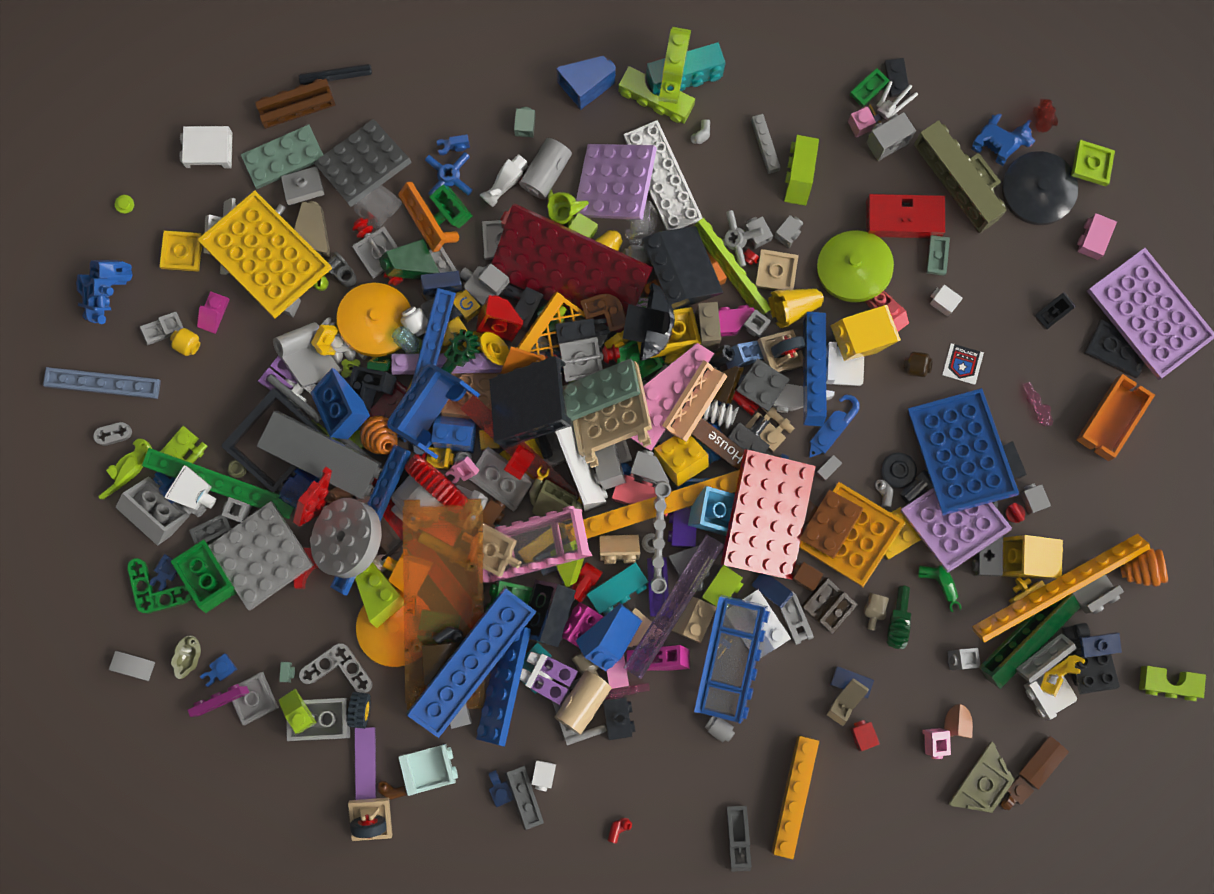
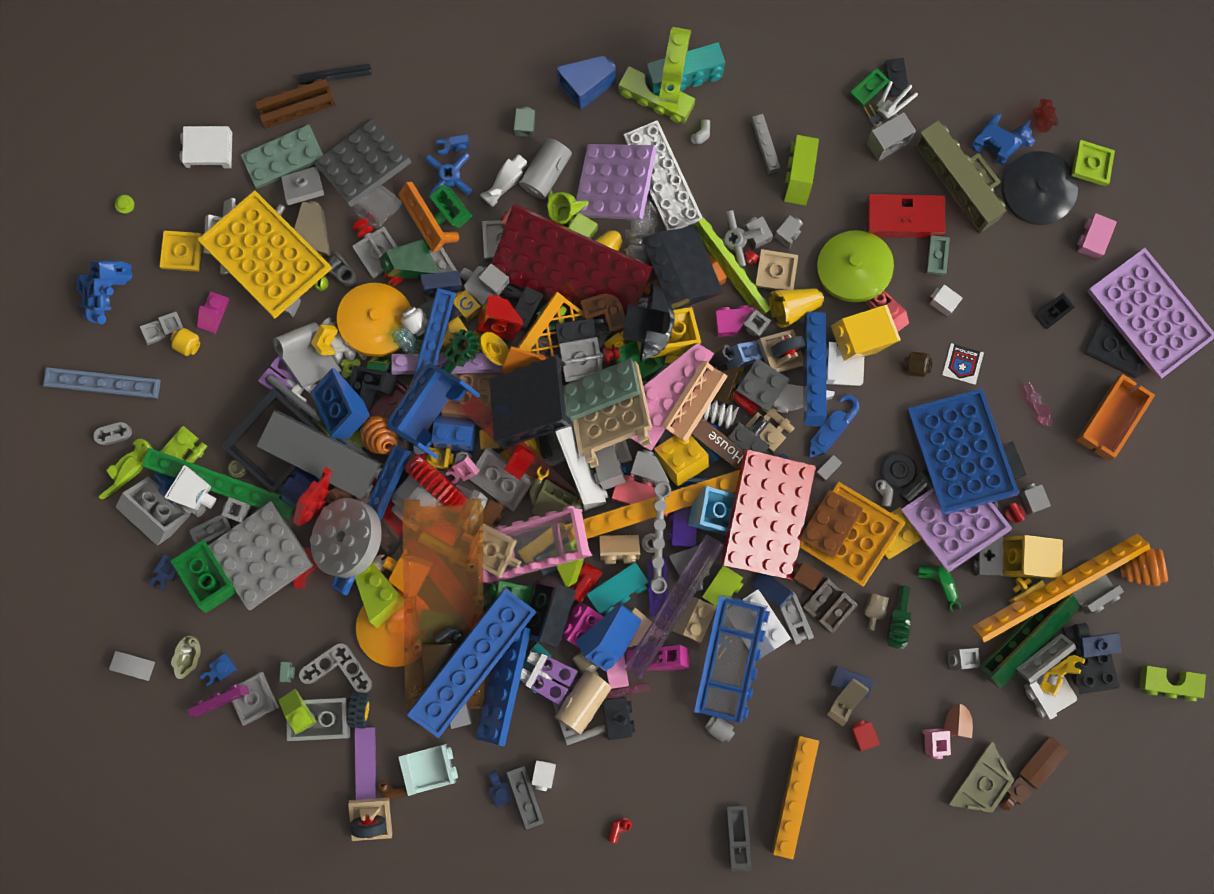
(153, 598): green beam -> none
(708, 325): dark tan brick -> none
(861, 122): bright pink brick -> none

